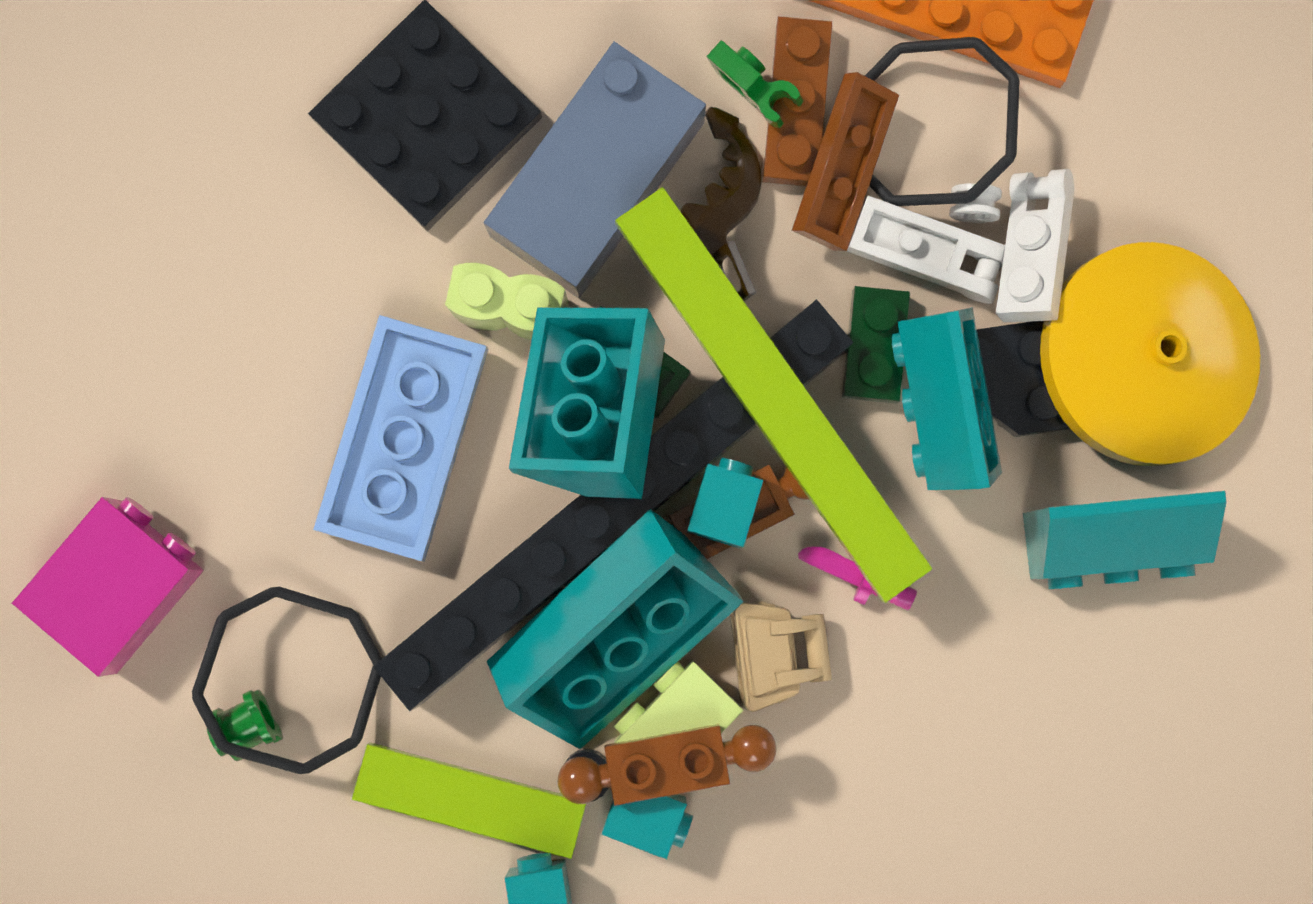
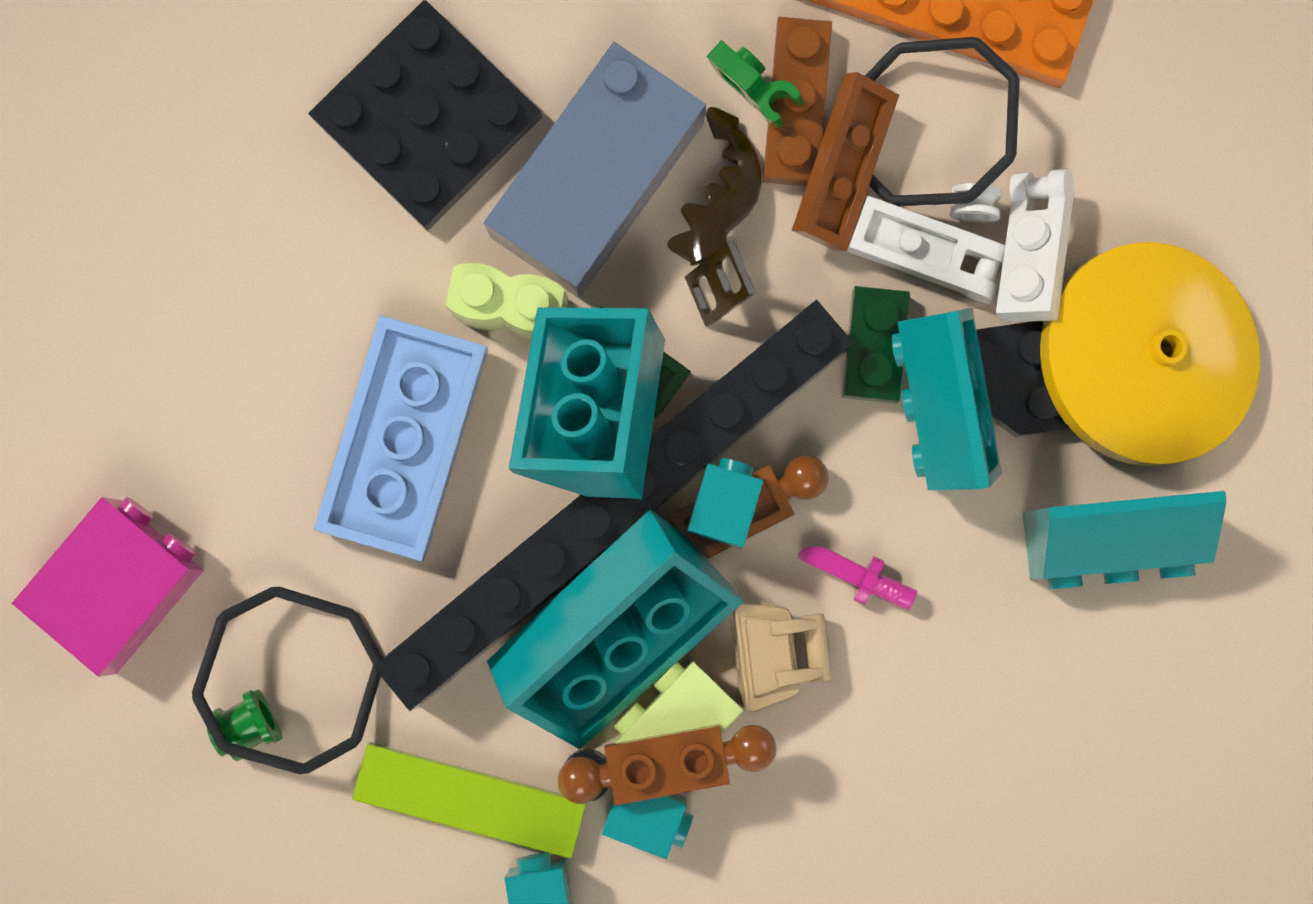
(773, 395): lime tile -> none

